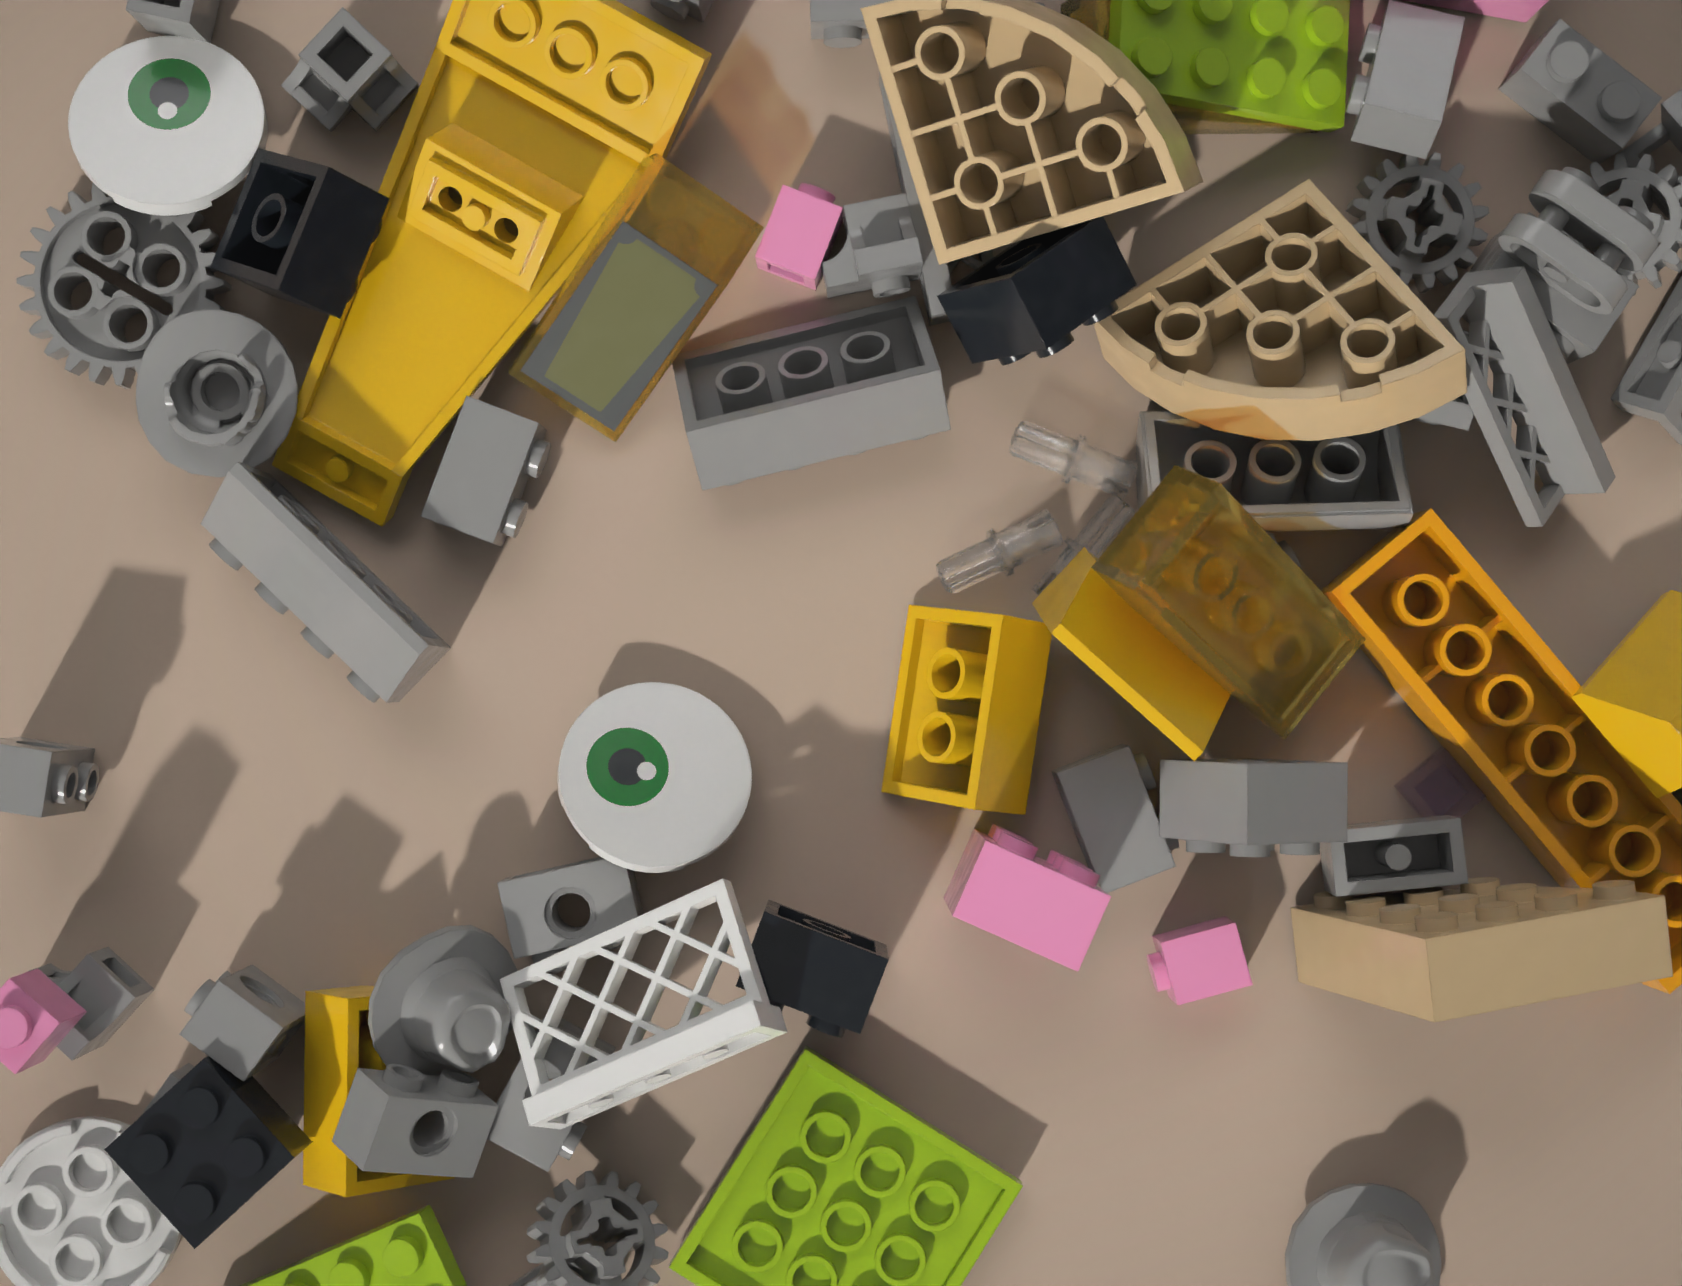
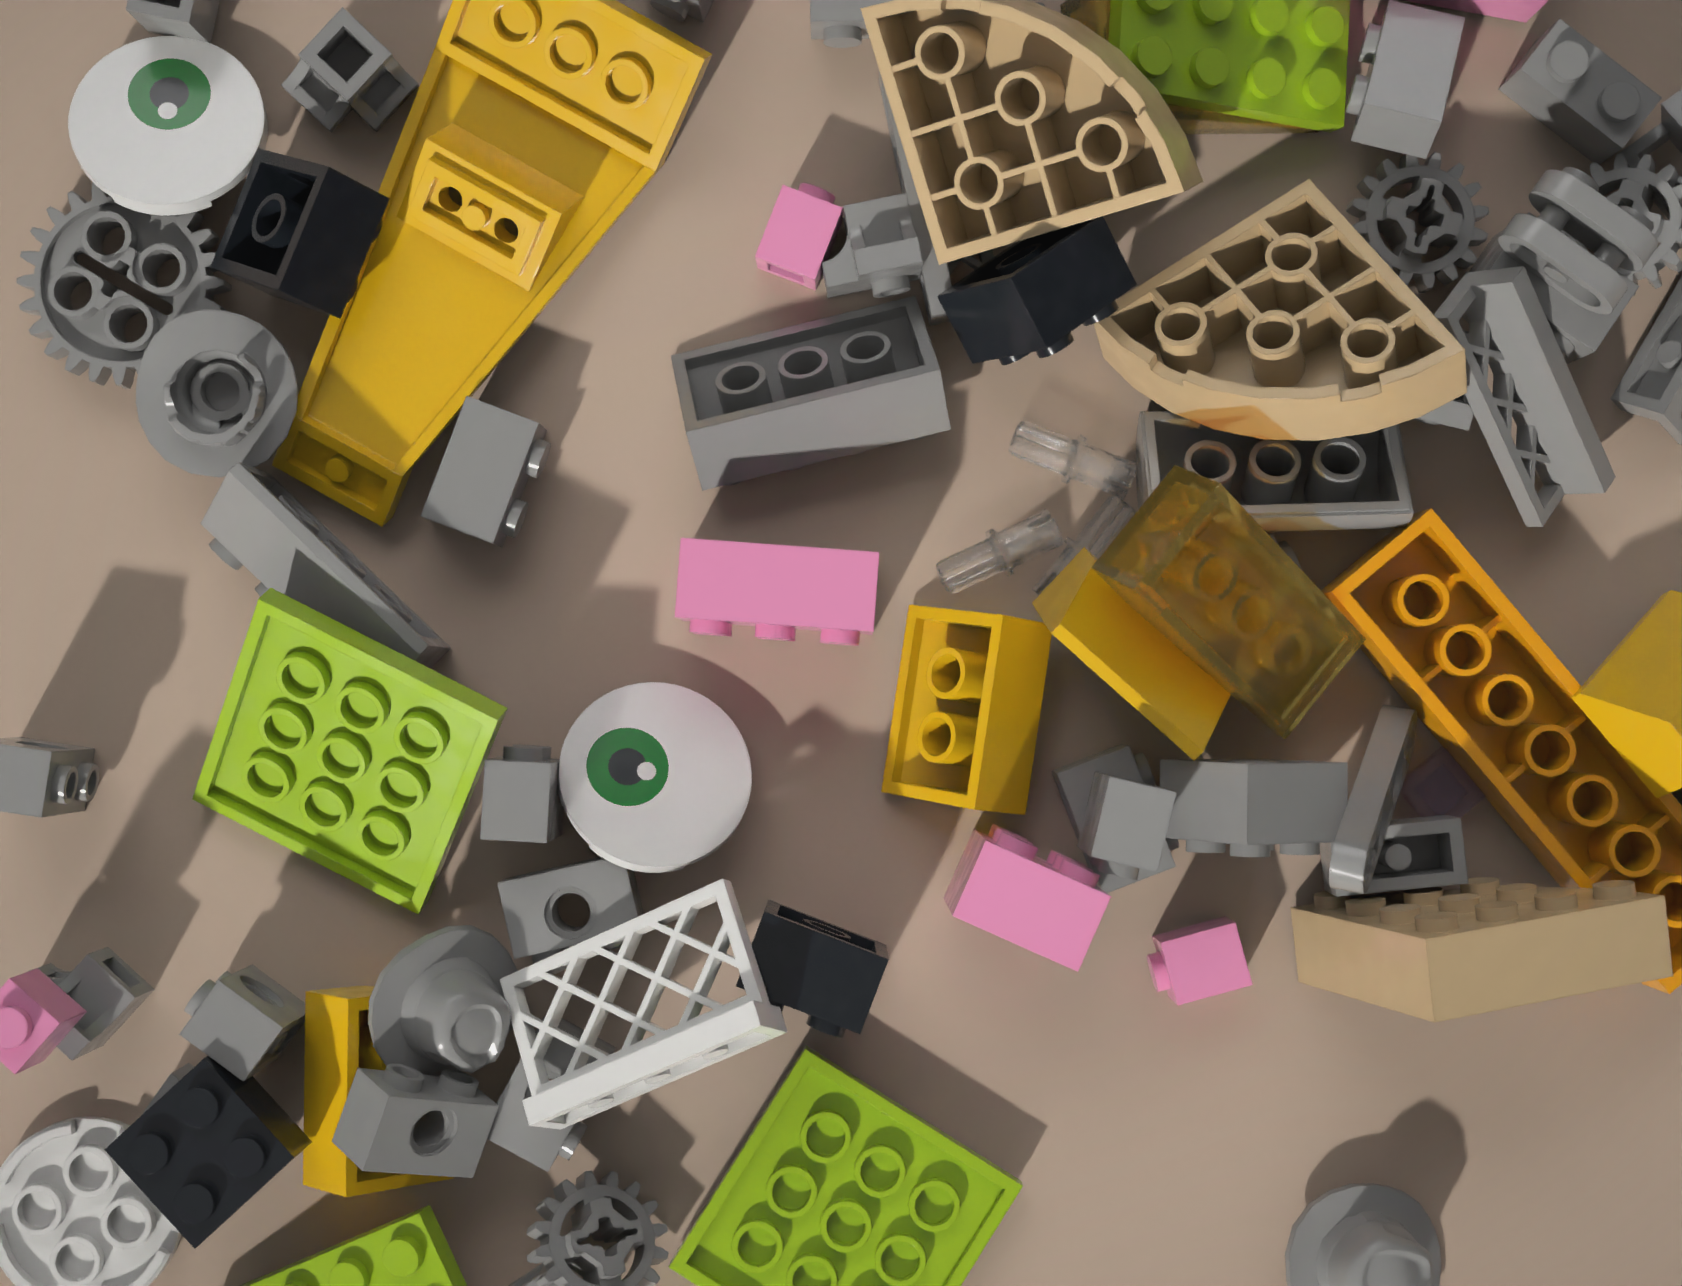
(346, 750): none -> lime plate
(521, 796): none -> light grey brick
(635, 296): slope -> none
(776, 590): none -> bright pink brick
(1125, 825): none -> light grey brick
(1373, 800): none -> light grey beam

